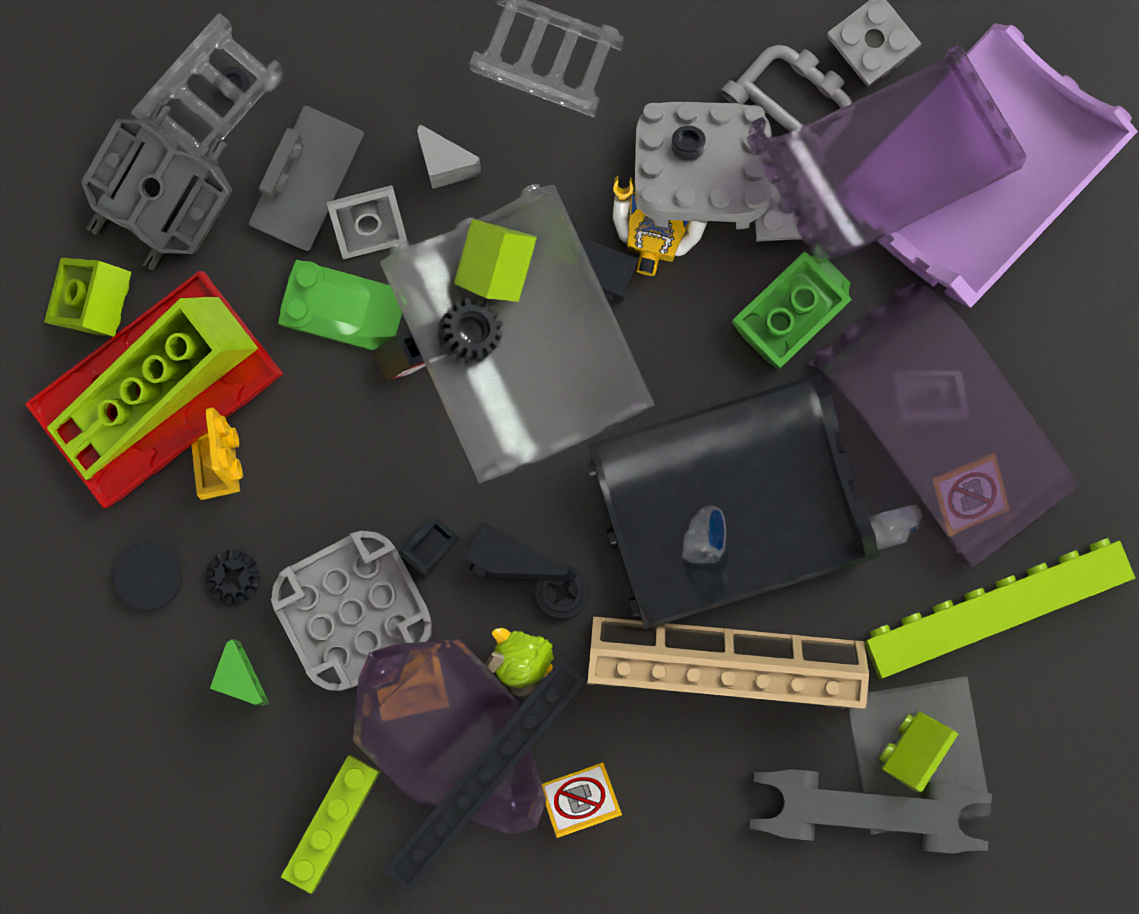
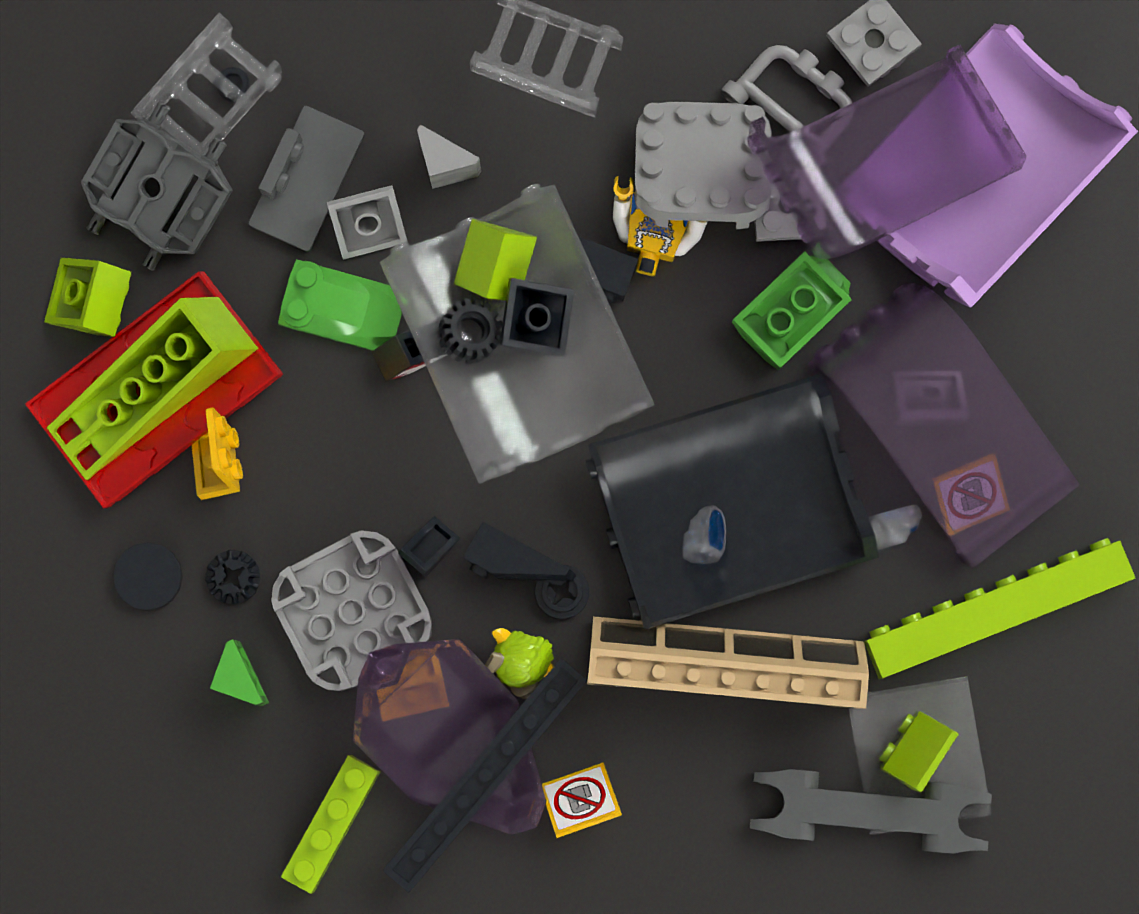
(536, 318): none -> black slope
(688, 142): black tile -> none

